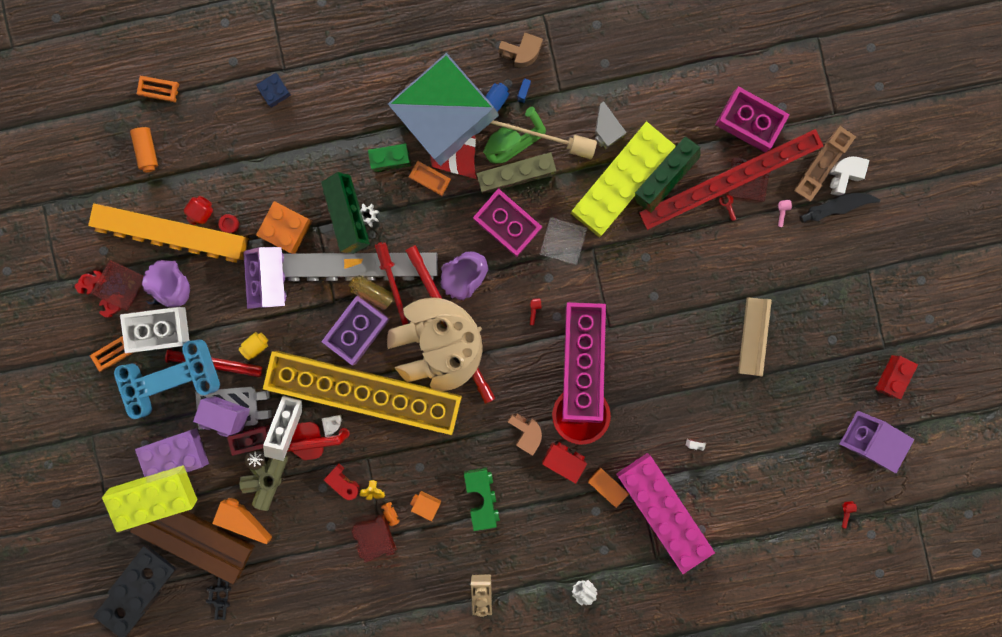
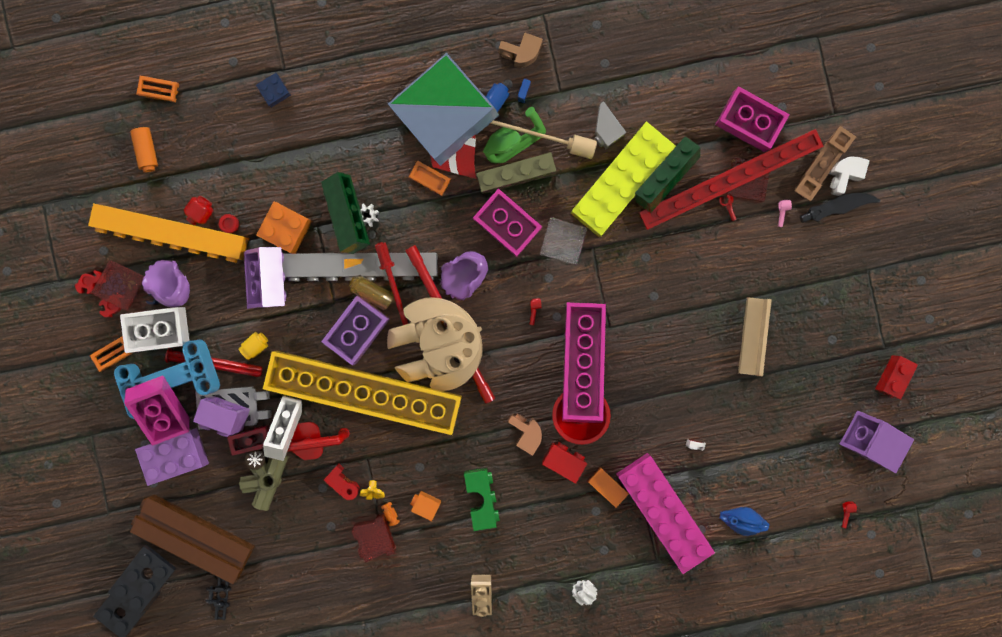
(149, 498): neon yellow brick -> none
(157, 410): none -> dark pink brick
(239, 520): orange slope -> none
(331, 424): white tile -> none
(389, 157): green brick -> none
(744, 521): none -> blue hat

